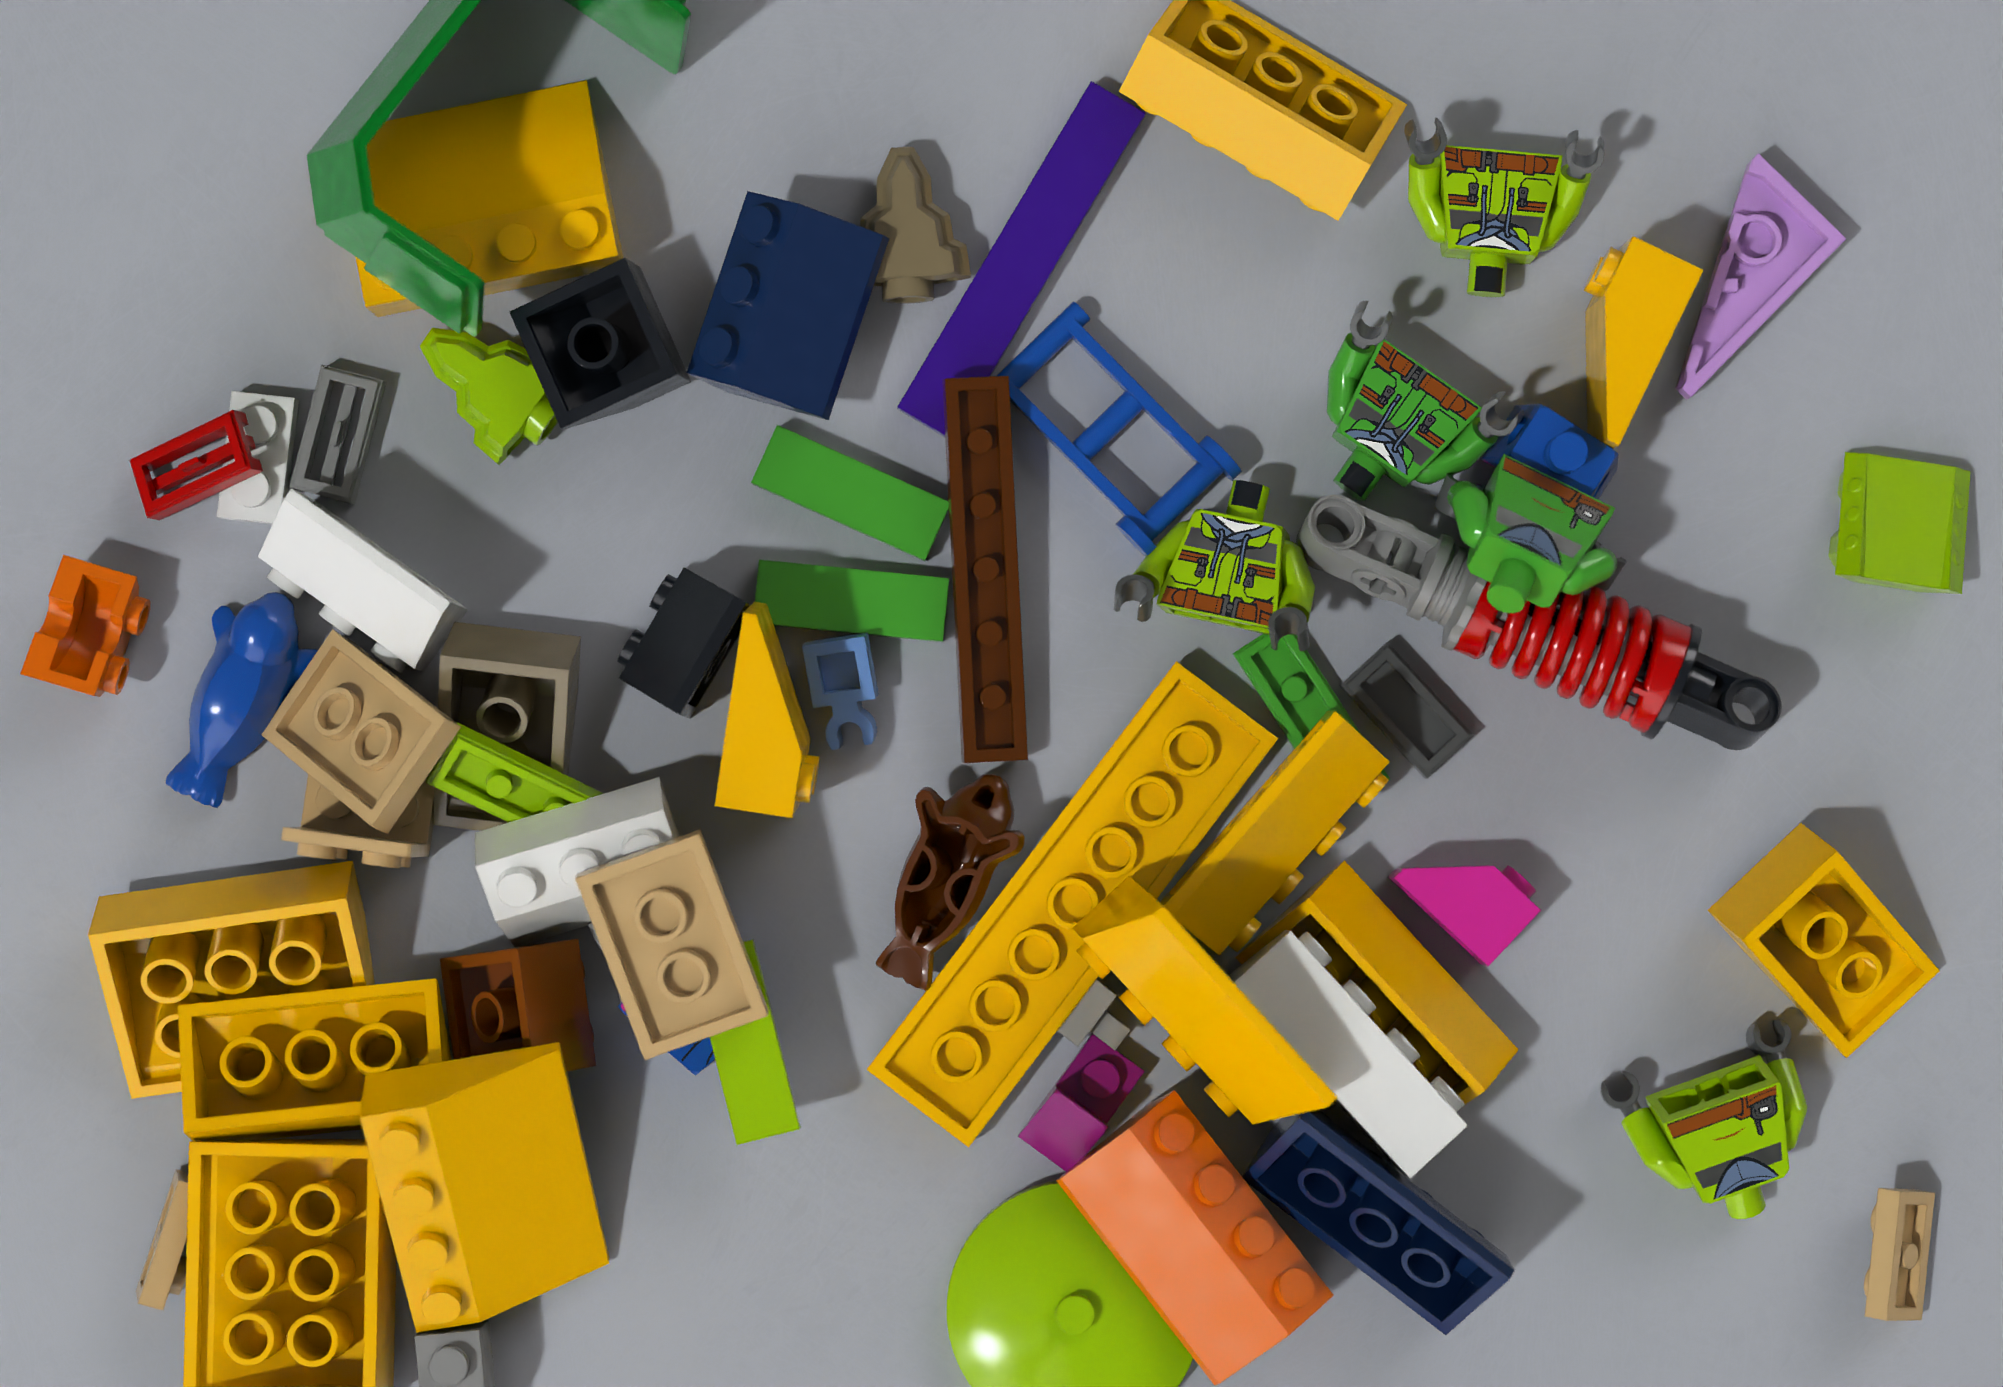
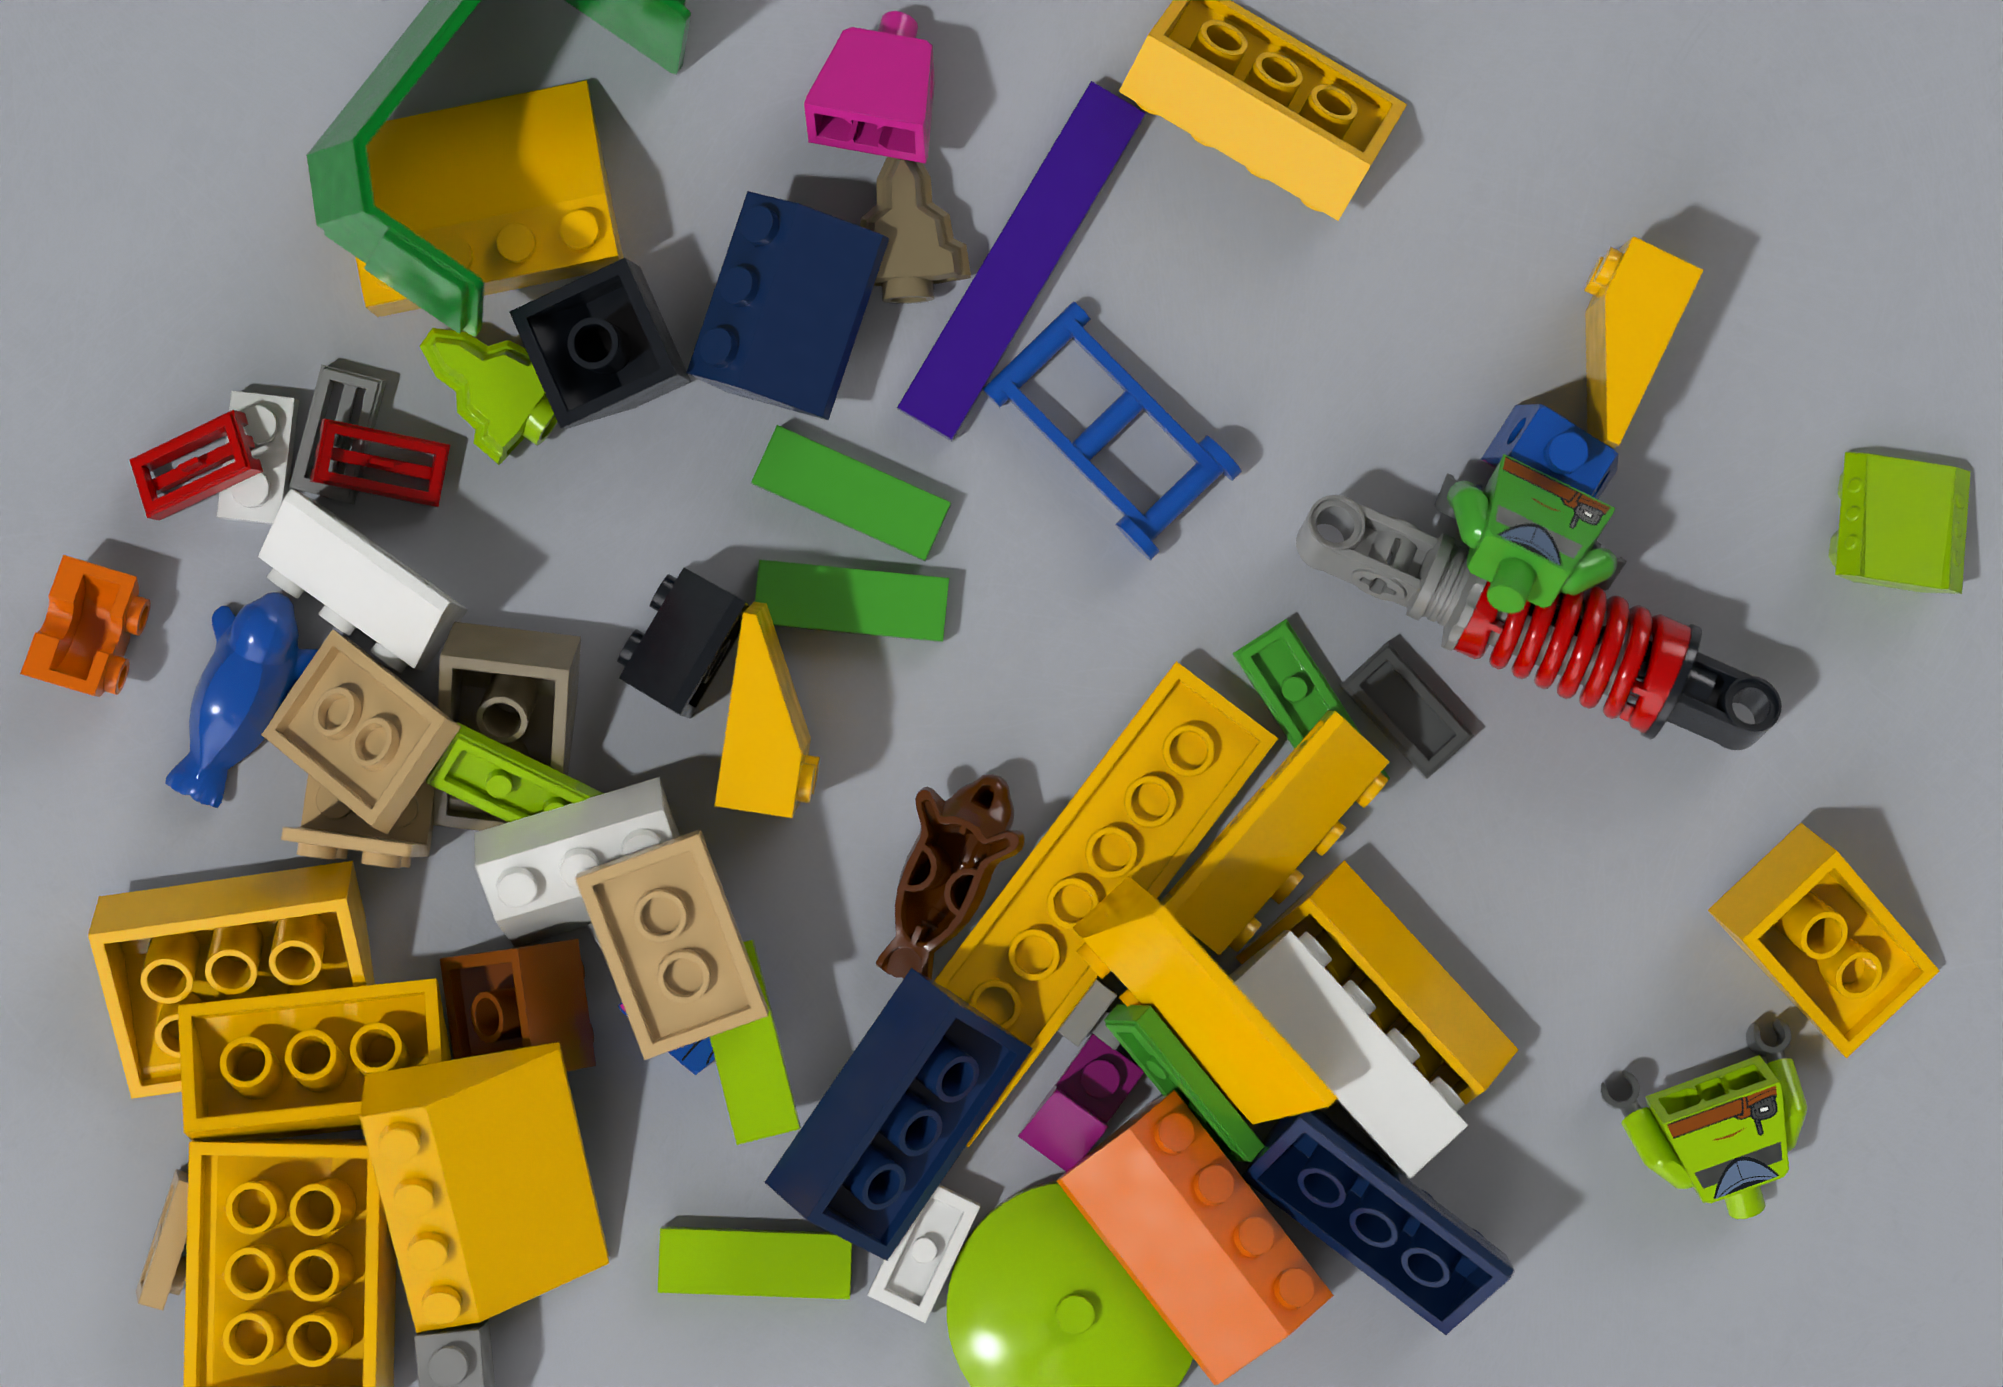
(326, 452): none -> red tile
(754, 1263): none -> lime tile
(842, 677): medium blue plate -> none
(875, 92): none -> dark pink torso
(897, 1116): none -> dark blue slope
(925, 1255): none -> white plate
(985, 569): reddish brown plate -> none
(1173, 1068): none -> bright green tile
(1227, 571): torso -> none
(1402, 415): torso -> none
(1472, 904): dark pink slope -> none
(1495, 202): torso -> none
(1764, 257): lavender wing -> none
(1899, 1254): tan plate -> none

